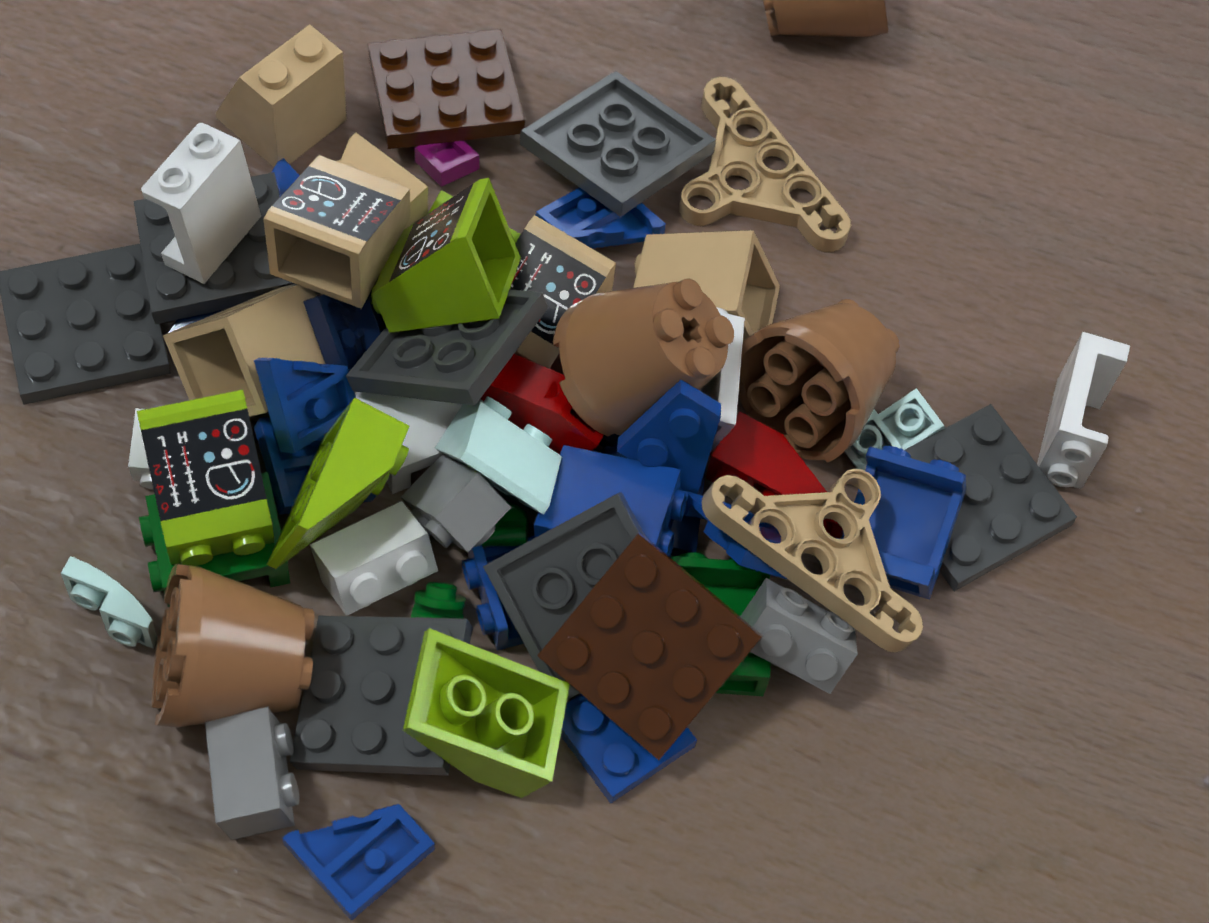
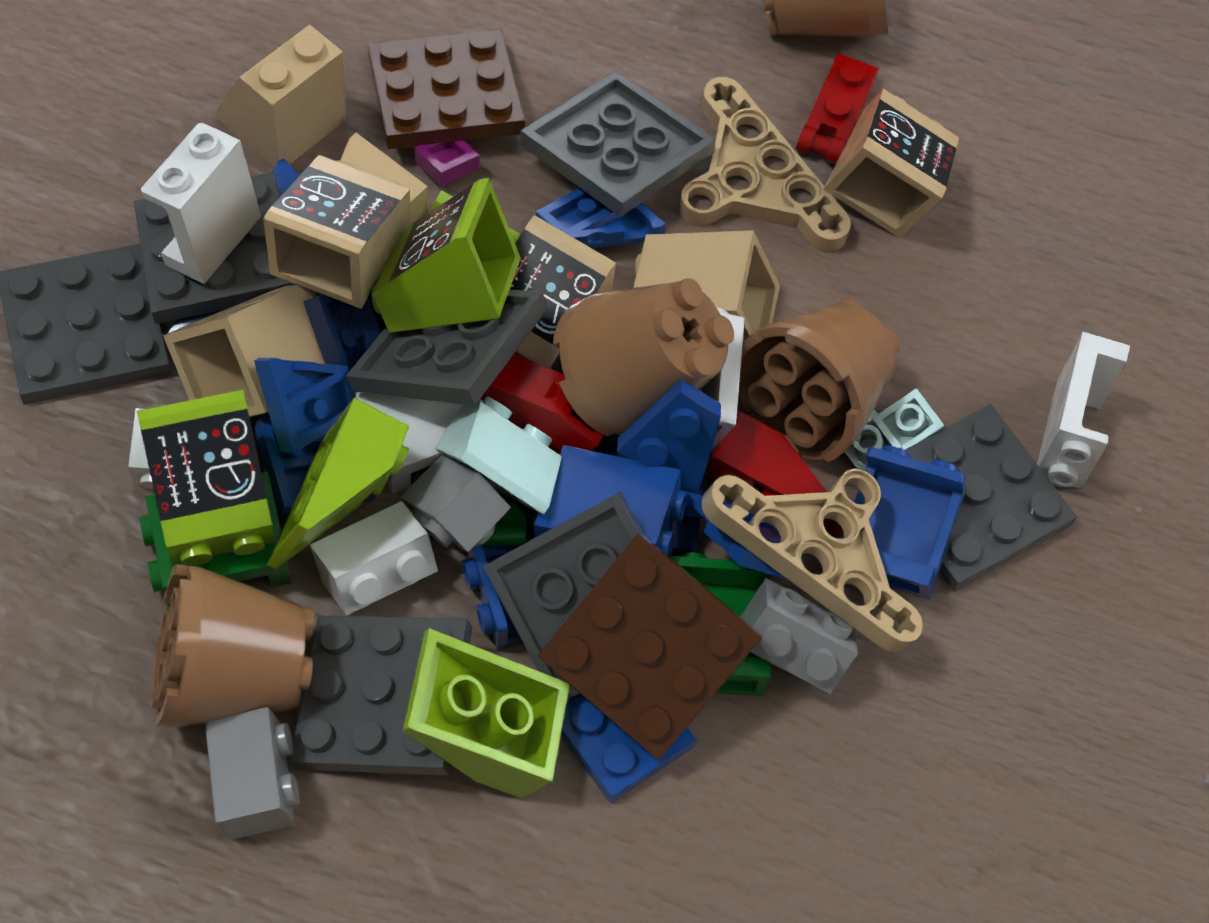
(120, 610): light aqua slope -> none
(361, 855): blue wing -> none
(438, 601): green plate -> none
(837, 107): none -> red plate
(893, 164): none -> tan slope

